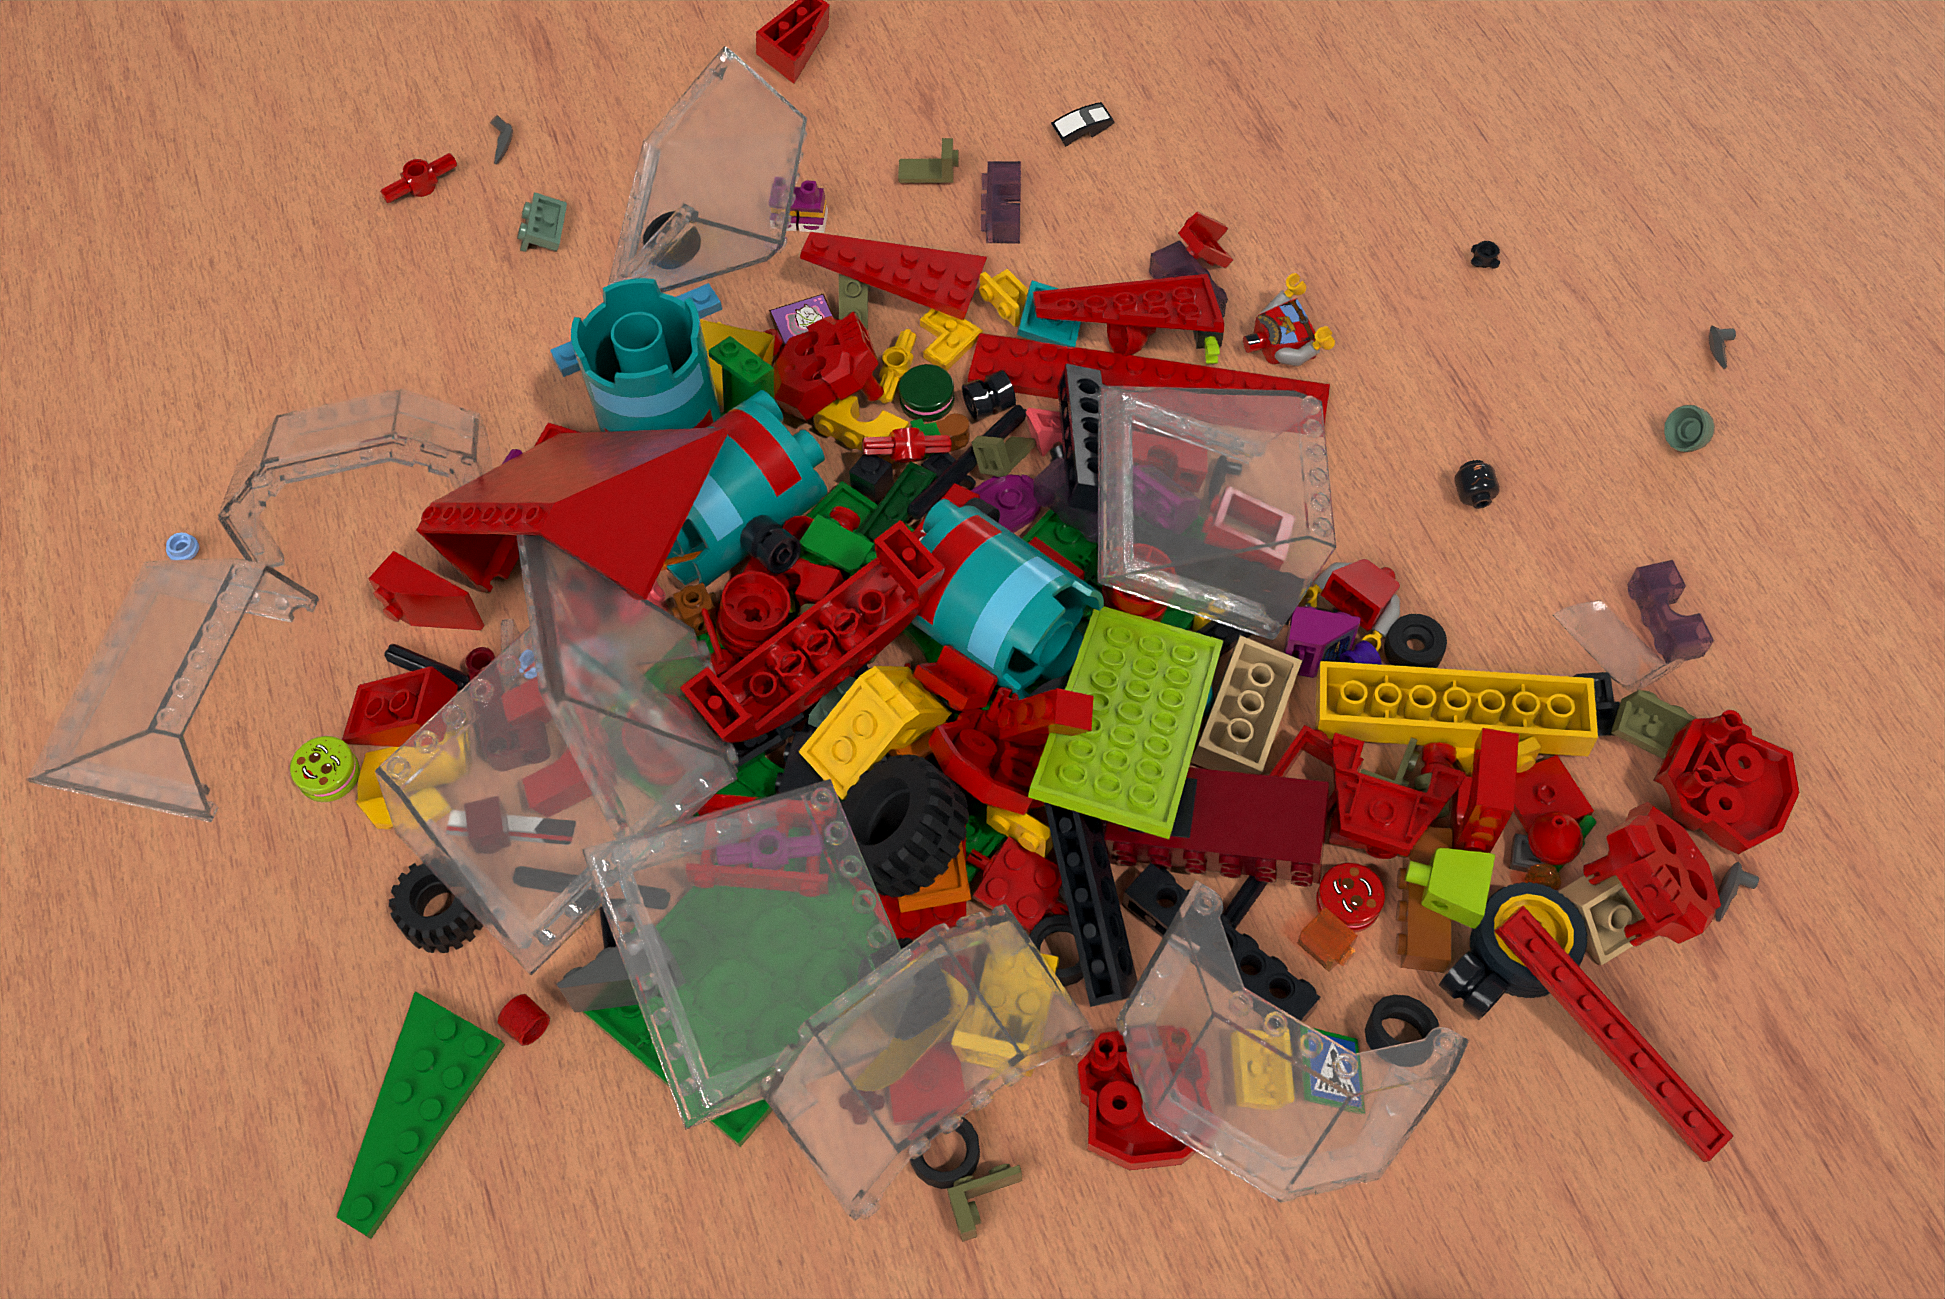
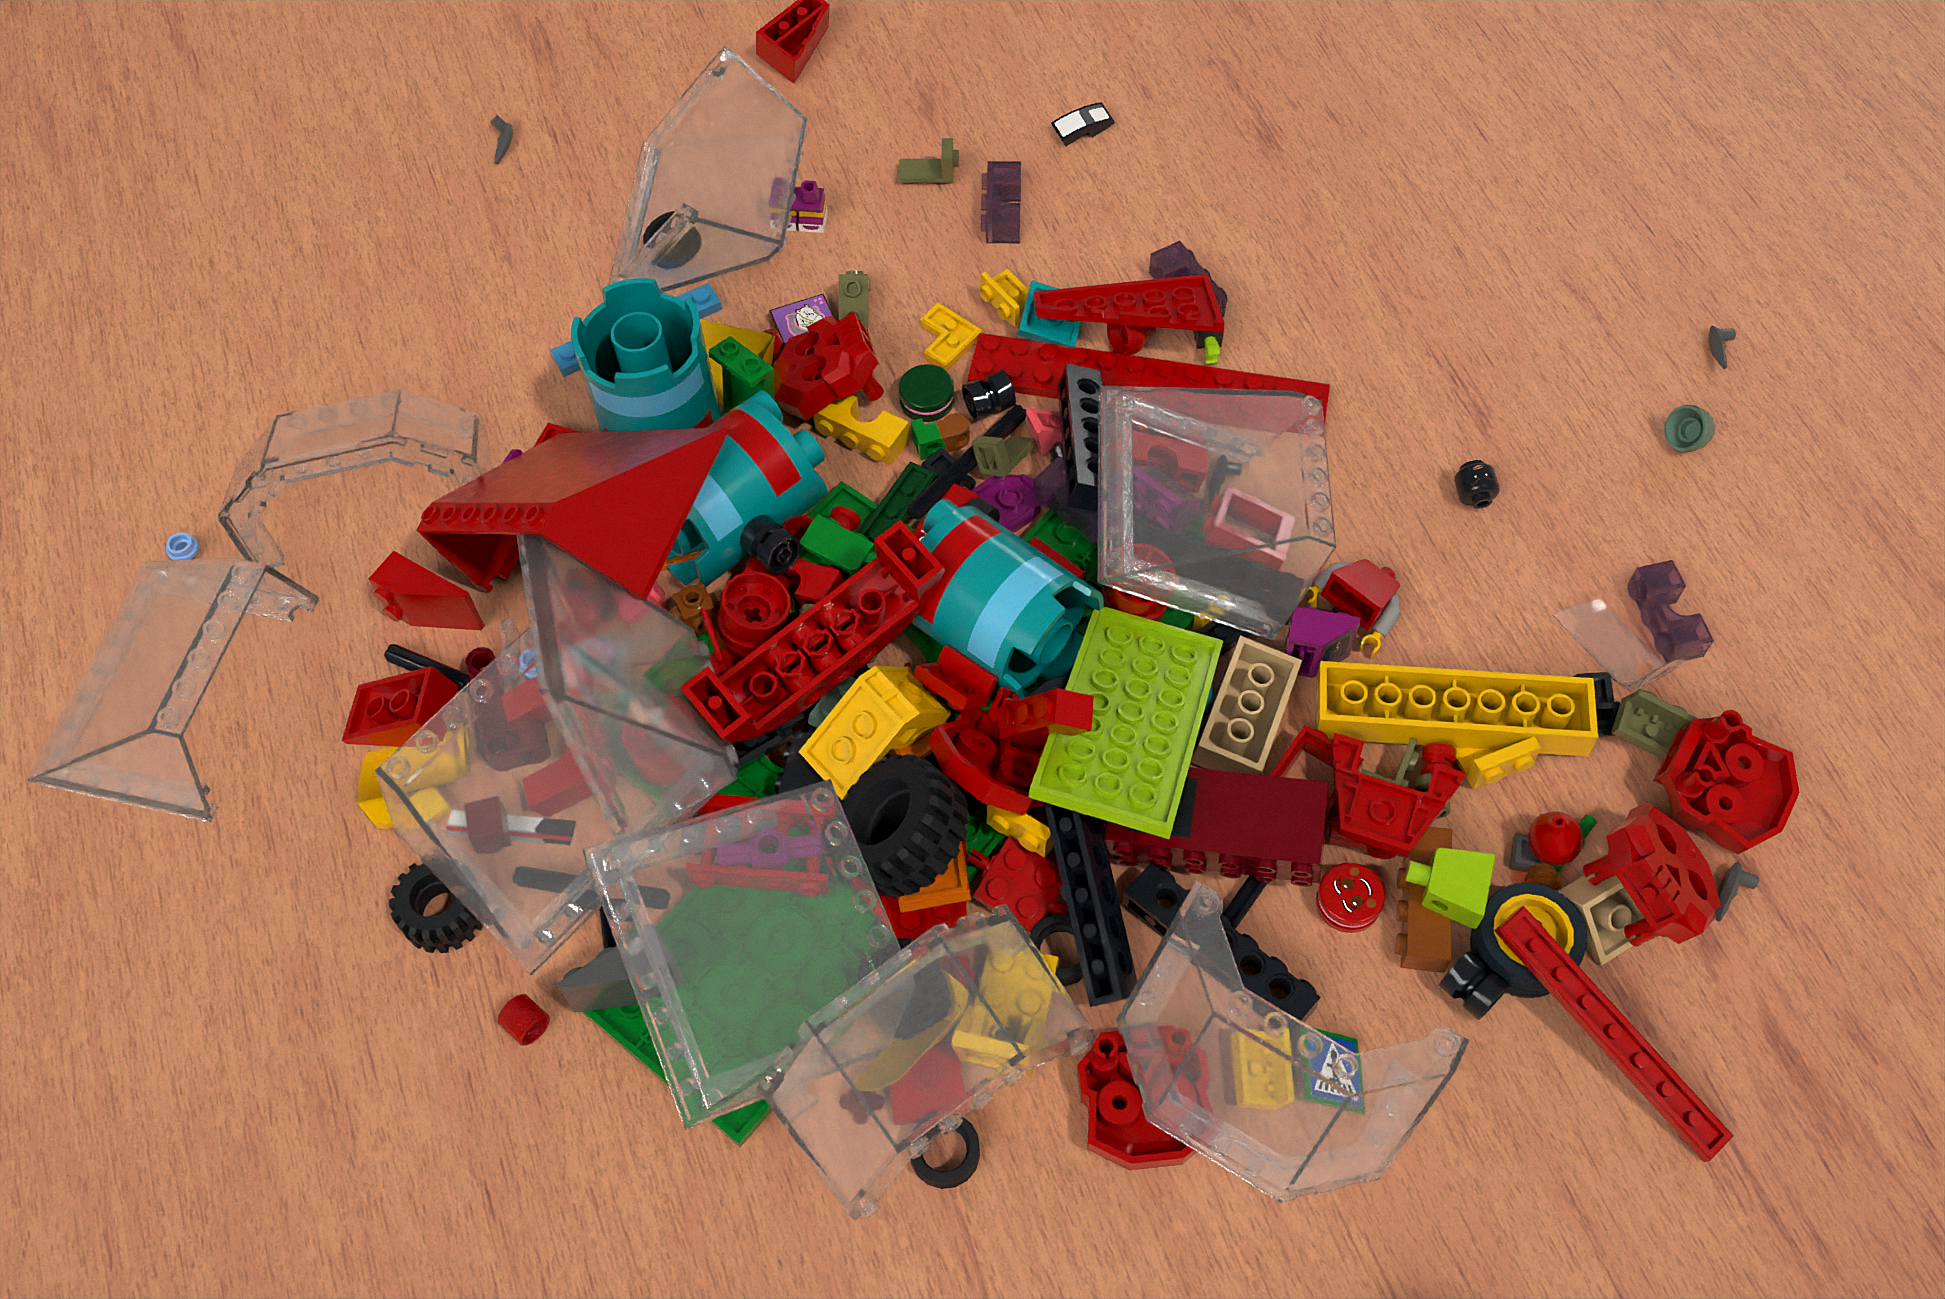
(325, 769): lime head -> none
(418, 178): red axle -> none
(424, 1089): green wing -> none
(543, 222): sand green bracket -> none
(872, 477): black brick -> none
(895, 363): yellow axle -> none
(906, 445): red axle -> none
(919, 274): red wing -> none
(968, 1187): olive bracket -> none
(1202, 238): red bracket -> none
(1285, 331): torso -> none
(1328, 940): clear orange brick -> none
(1362, 653): dark purple wheel -> none
(1402, 1008): black tyre -> none
(1415, 627): black tyre -> none
(1485, 255): black plate -> none
(1487, 798): red arch -> none
(1548, 789): red plate -> none

